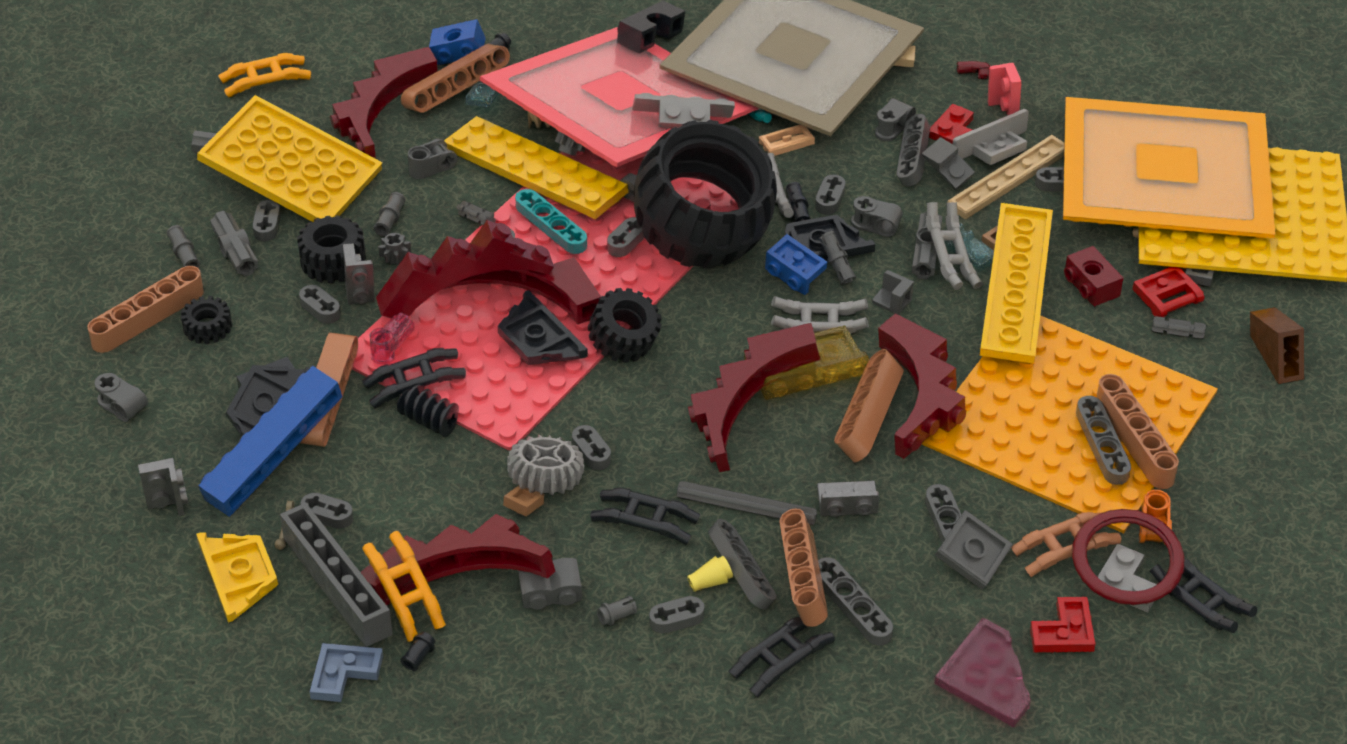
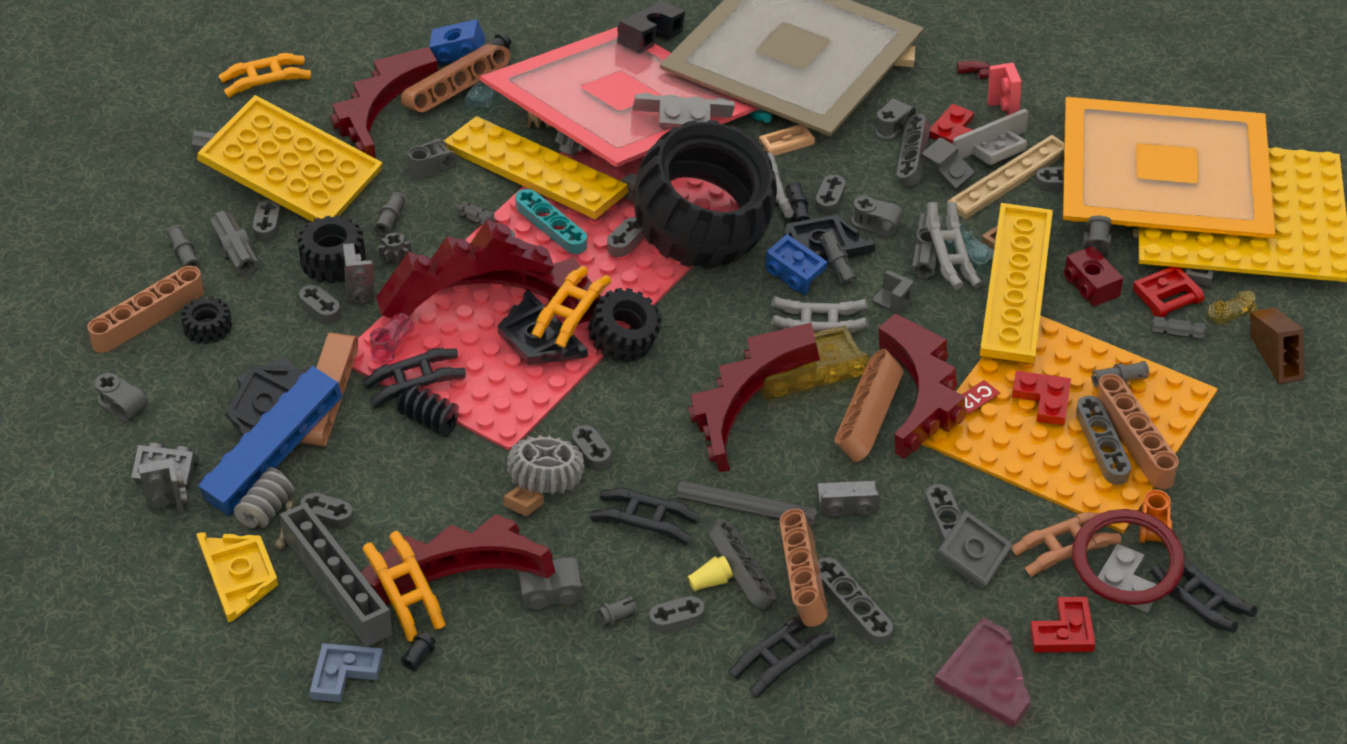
(182, 457): none -> flat silver bracket
(264, 499): none -> light grey piece
(572, 316): none -> light orange piece
(979, 395): none -> red sticker
(1050, 392): none -> red plate
(1098, 234): none -> dark grey piece
(1126, 372): none -> dark grey pin
(1224, 311): none -> clear yellow piece

